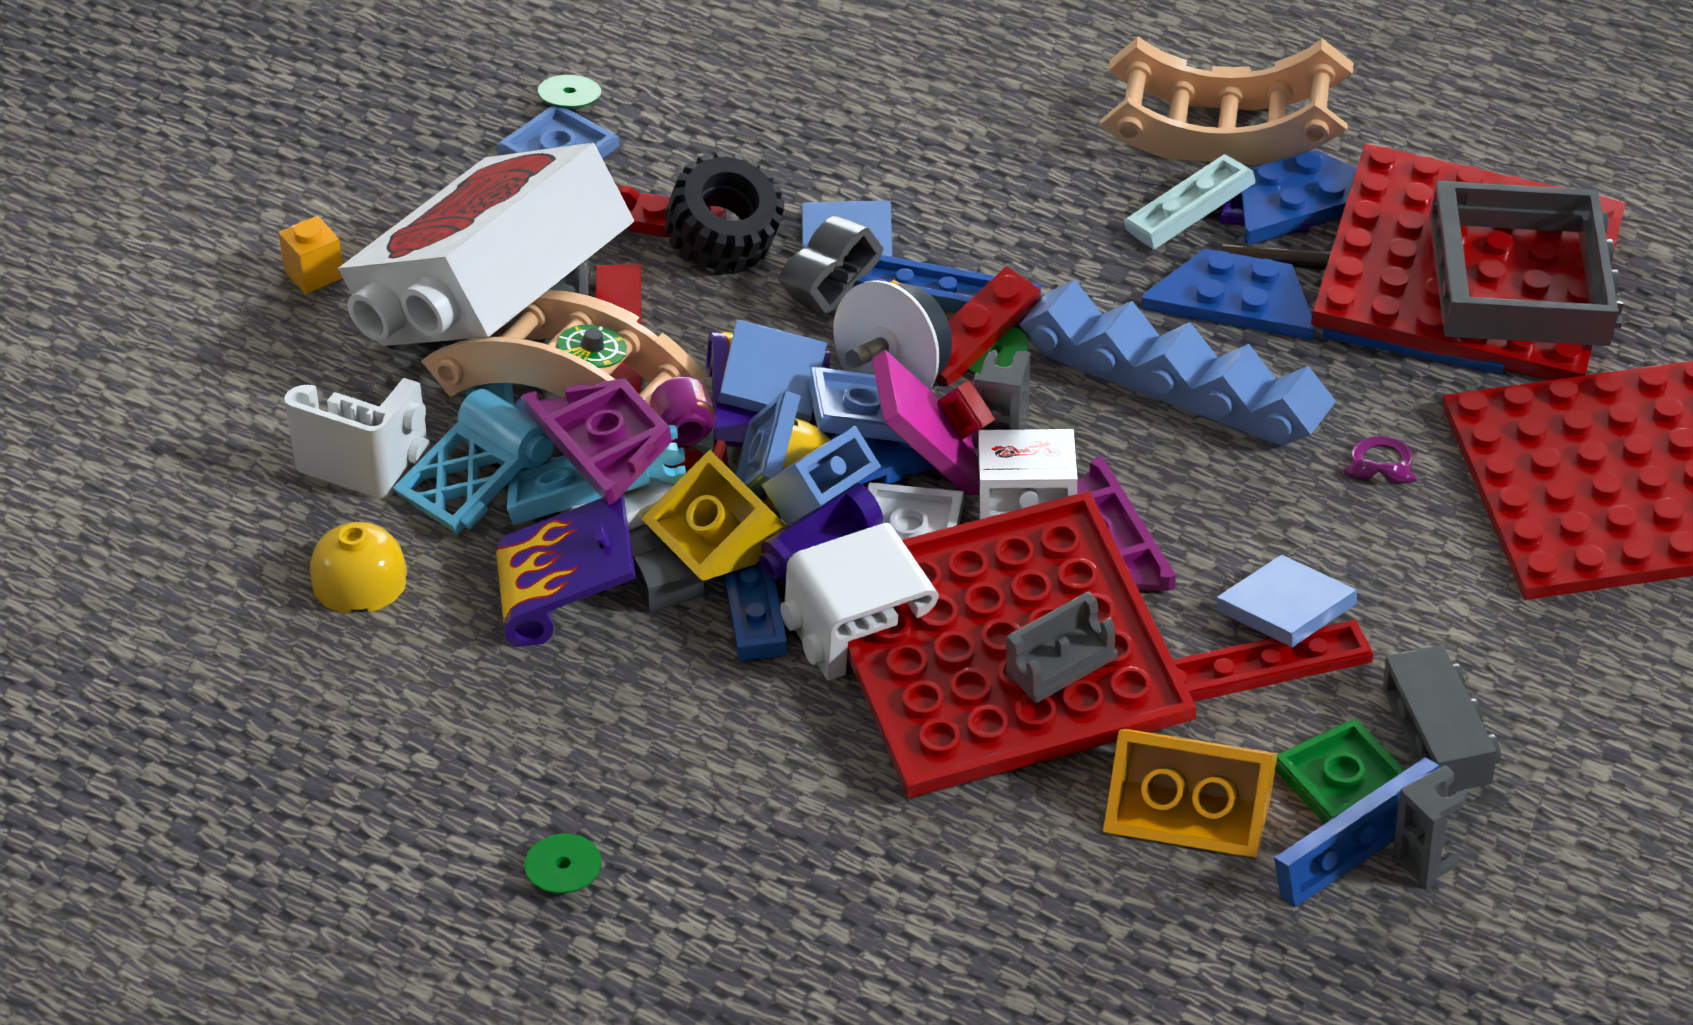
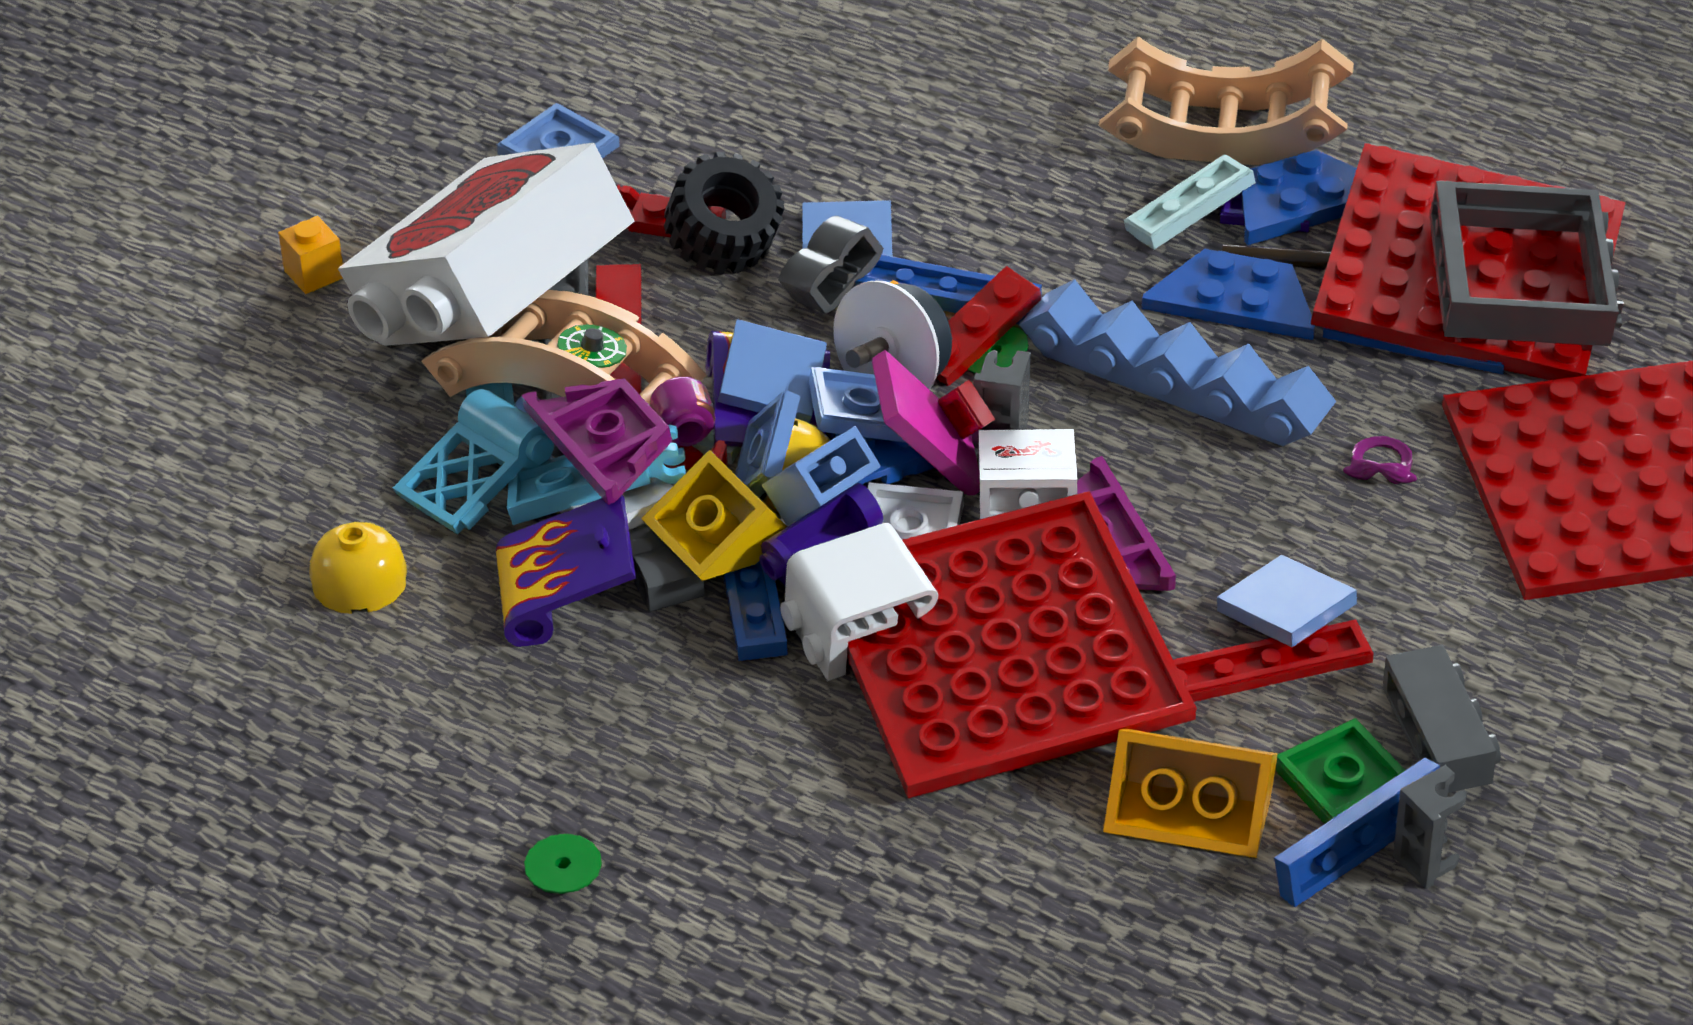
(357, 441): white piece -> none
(569, 91): piece -> none
(1060, 648): dark grey hinge -> none

